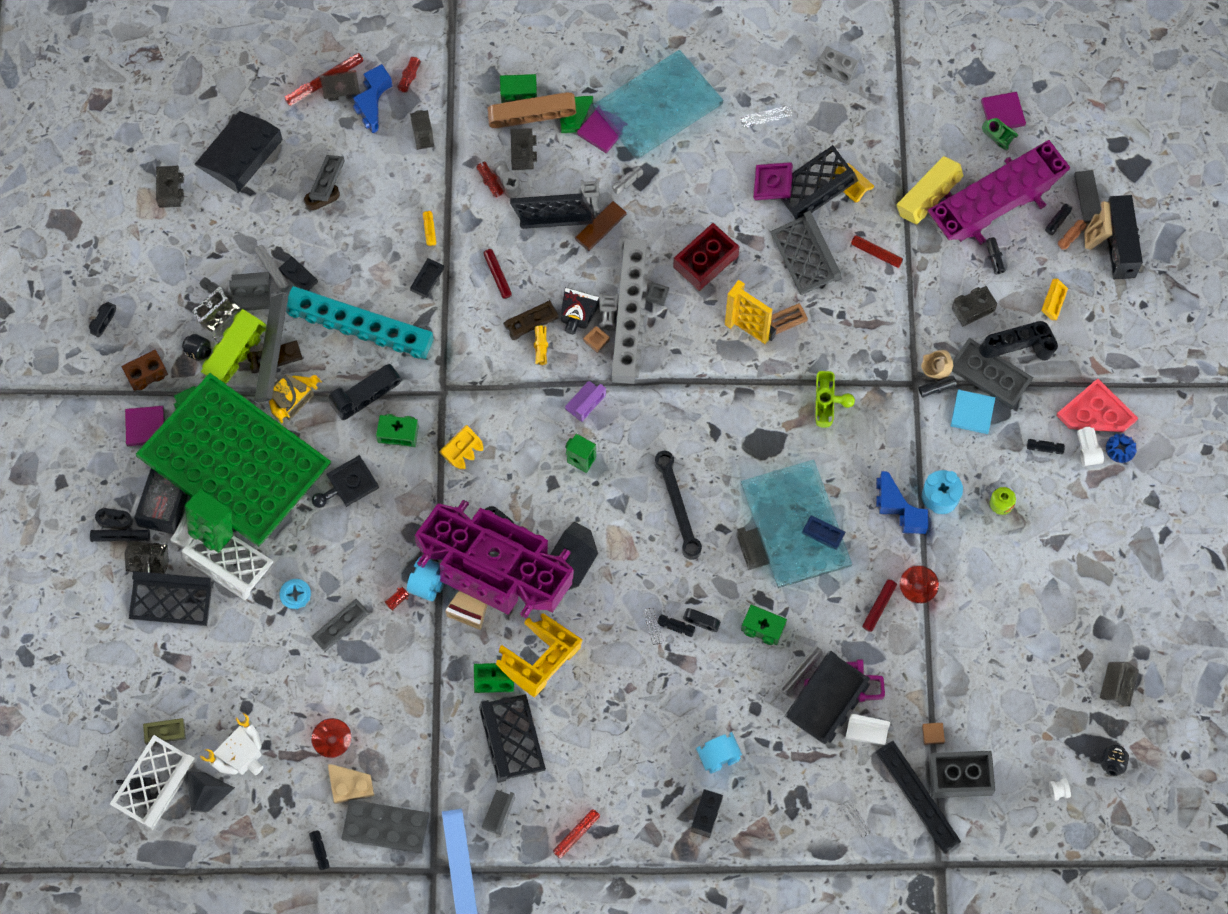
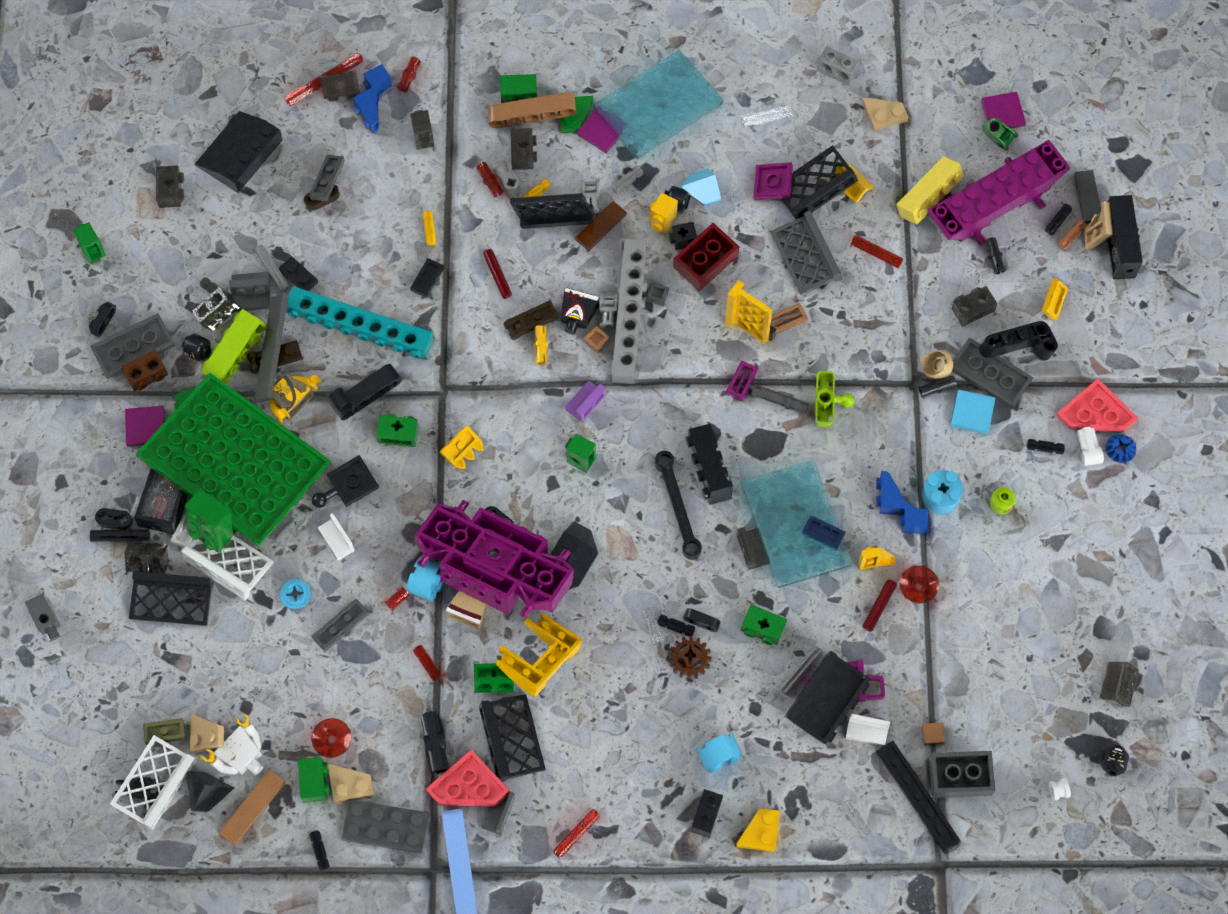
(41, 609): none -> dark grey torso
(89, 242): none -> green brick
(132, 344): none -> dark grey plate
(205, 734): none -> tan wing
(252, 807): none -> medium nougat tile
(312, 779): none -> green brick
(336, 538): none -> white panel
(427, 662): none -> clear red axle
(434, 742): none -> black piece
(468, 784): none -> coral plate
(538, 190): none -> yellow axle
(663, 213): none -> yellow brick
(681, 195): none -> black head
(682, 657): none -> reddish brown gear
(686, 230): none -> black brick
(703, 186): none -> slope
(709, 463): none -> black wedge
(735, 394): none -> magenta tile
(761, 831): none -> yellow wing
(781, 399): none -> dark grey pin
(875, 557): none -> yellow wing
(884, 113): none -> tan wing

